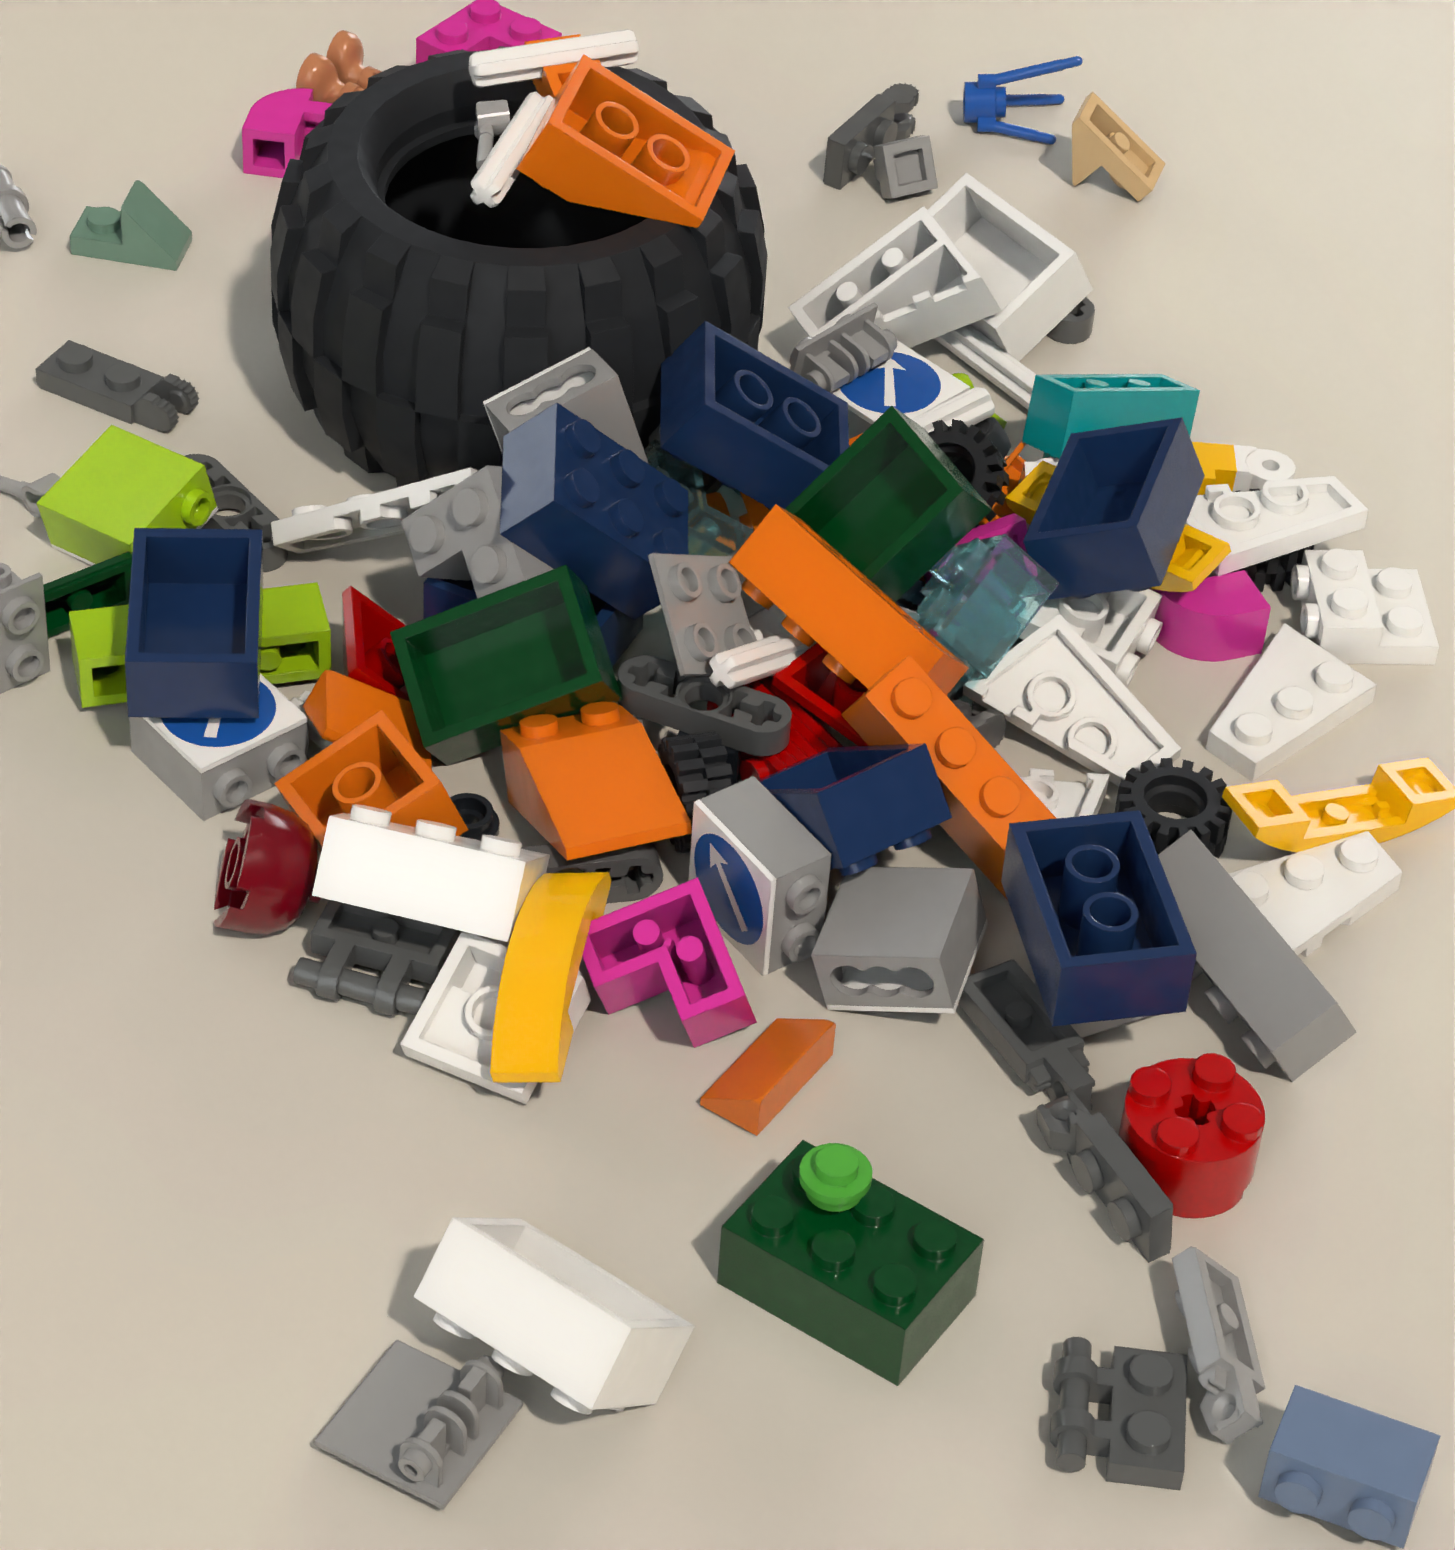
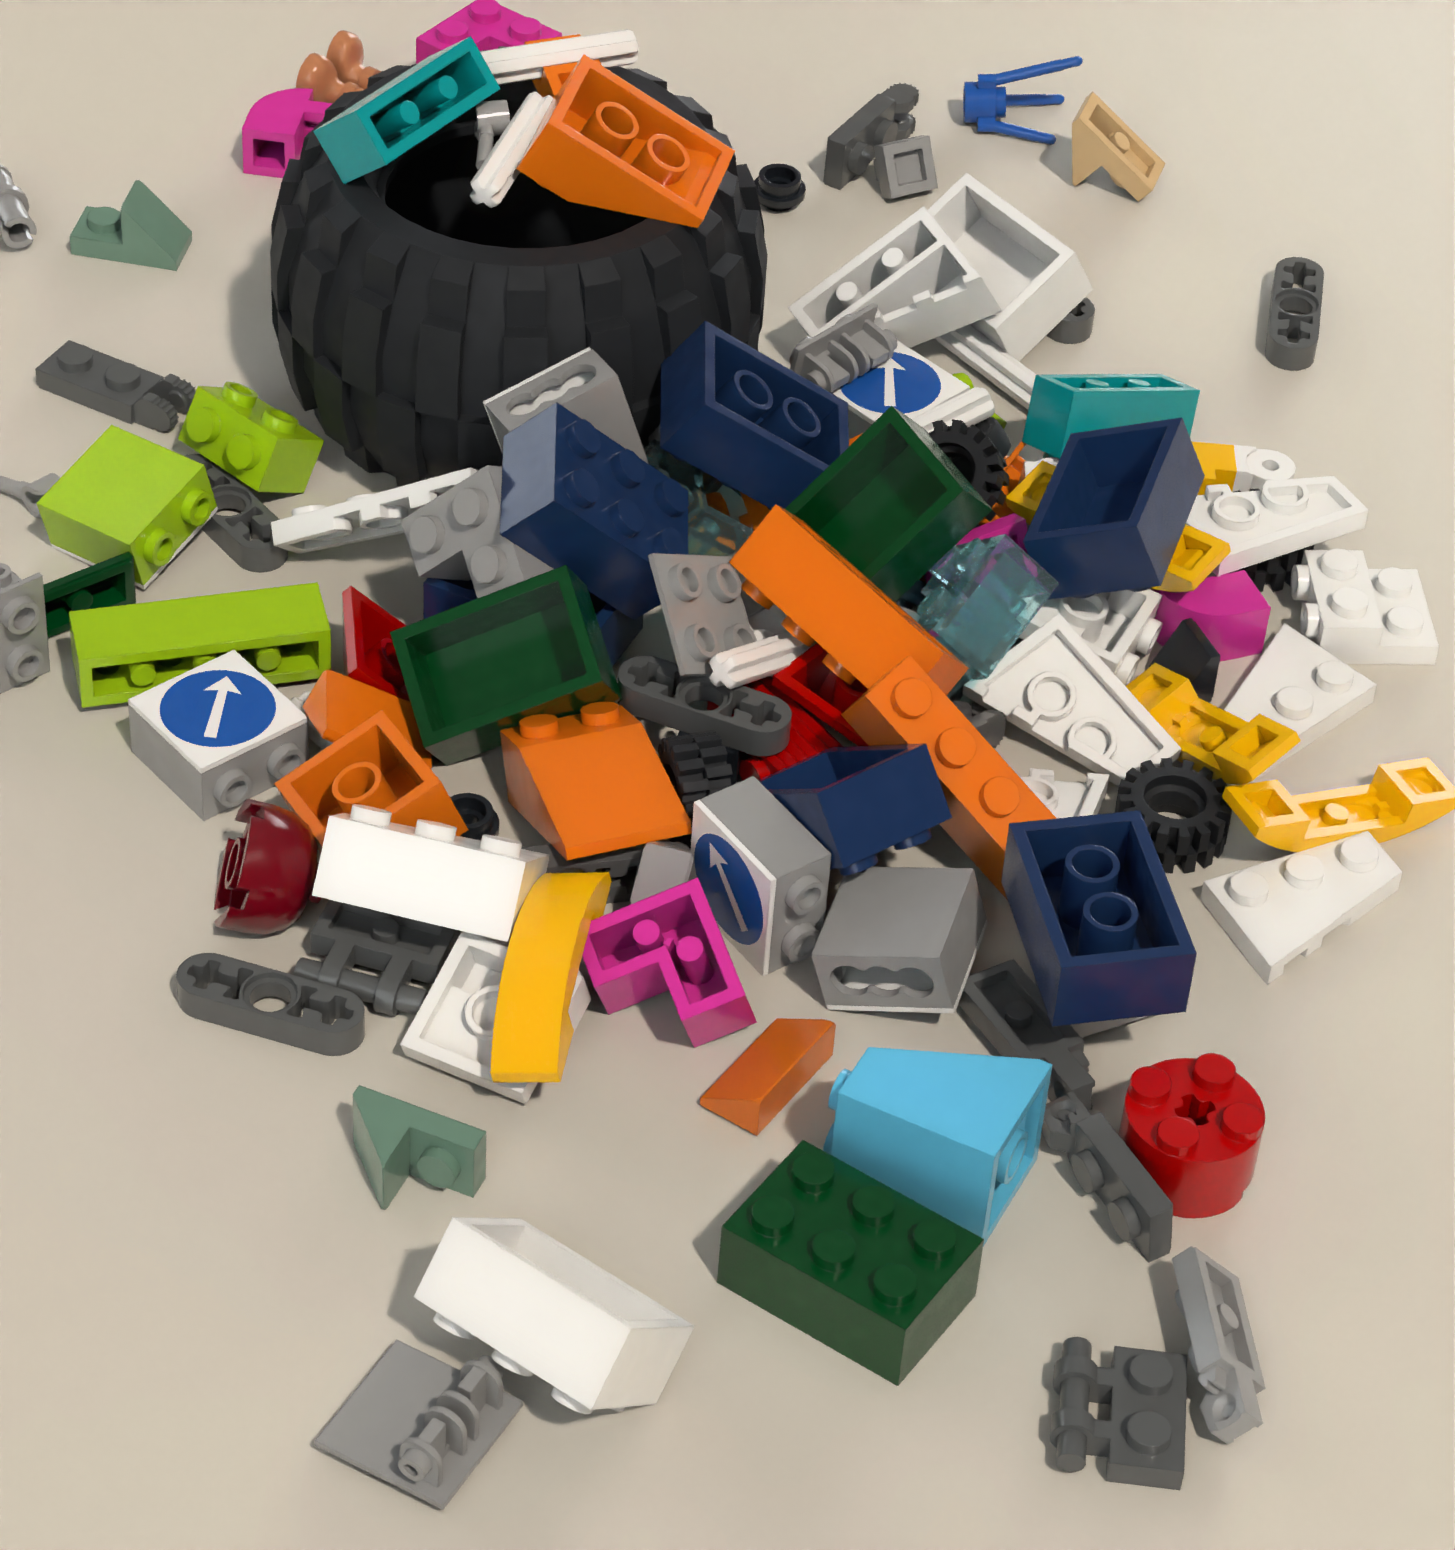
(195, 623): dark blue piece -> none
(226, 988): none -> dark grey beam
(250, 438): none -> lime brick
(406, 110): none -> teal brick
(409, 1140): none -> sand green slope
(661, 868): none -> light grey slope
(780, 187): none -> black plate
(835, 1176): bright green plate -> none
(942, 1128): none -> medium azure slope
(1191, 656): none -> black slope
(1208, 734): none -> yellow slope
(1251, 965): light grey brick -> none
(1286, 325): none -> dark grey beam
(1348, 1466): sand blue brick -> none

